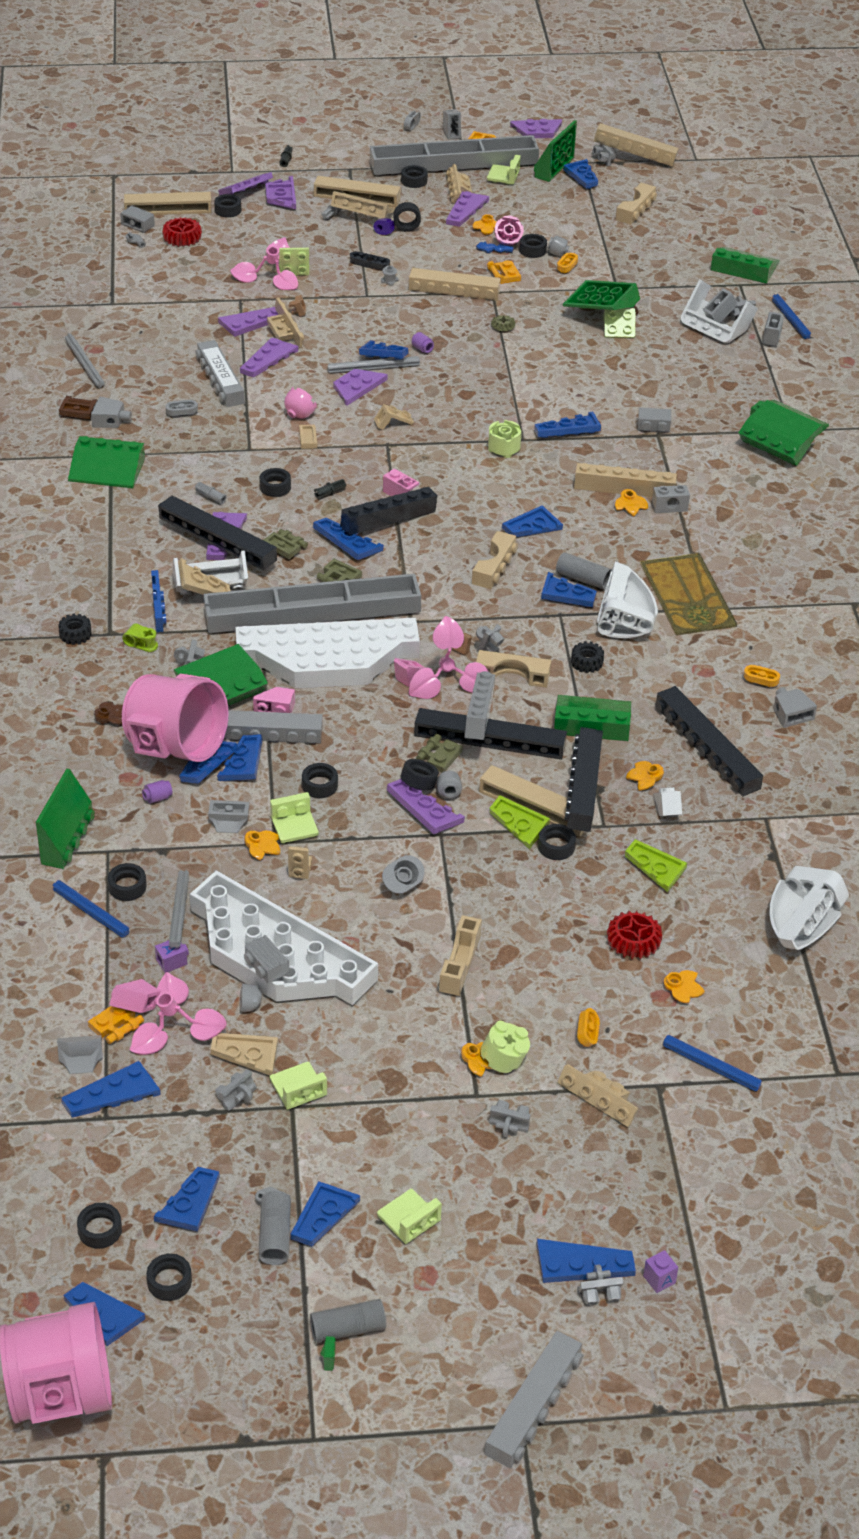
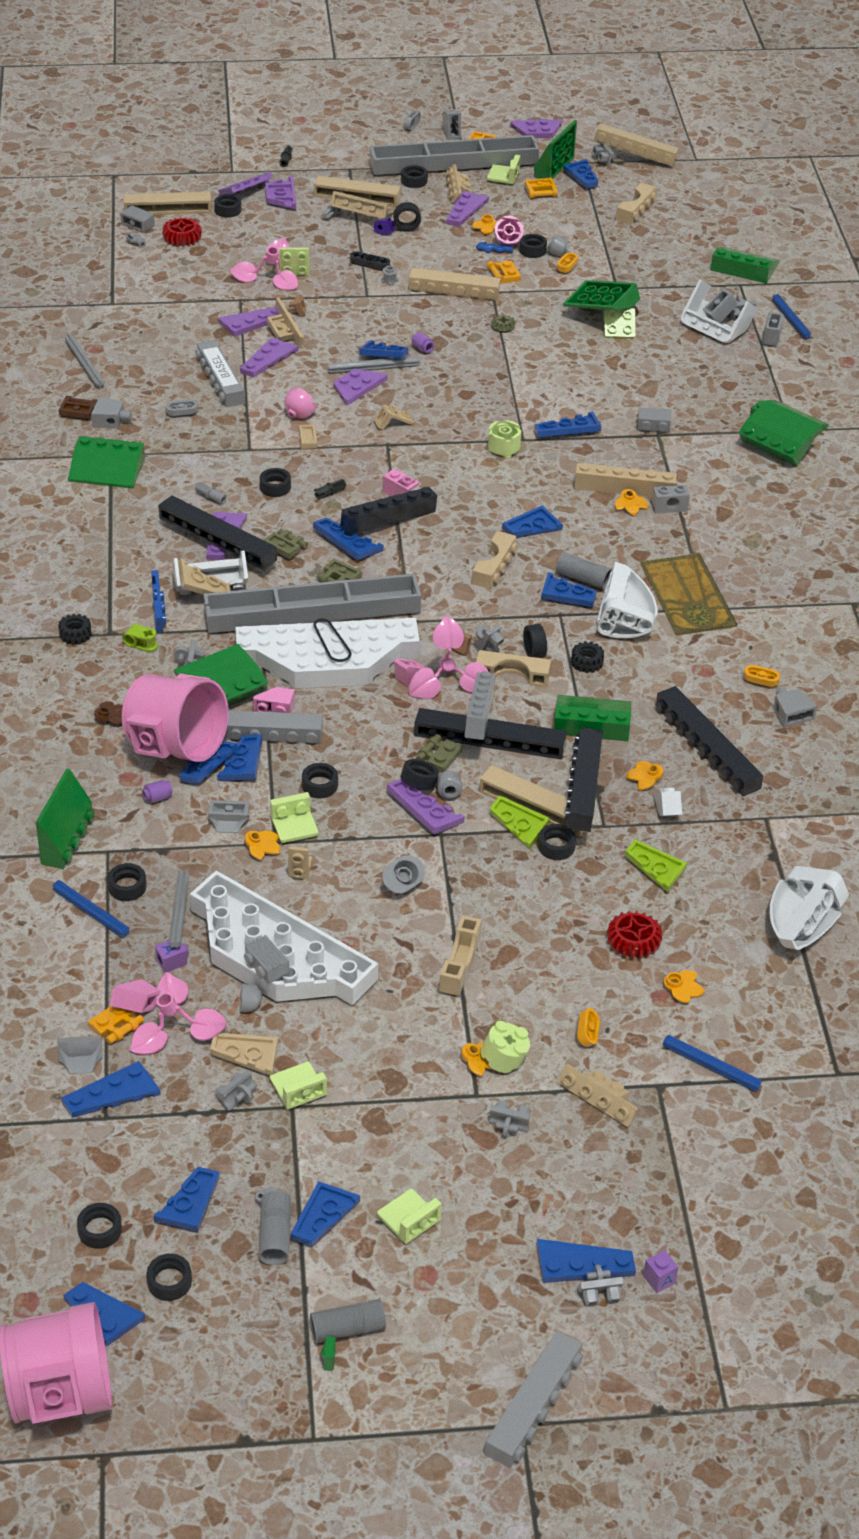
(334, 659): none -> black piece
(535, 641): none -> black tyre
(541, 187): none -> light orange plate

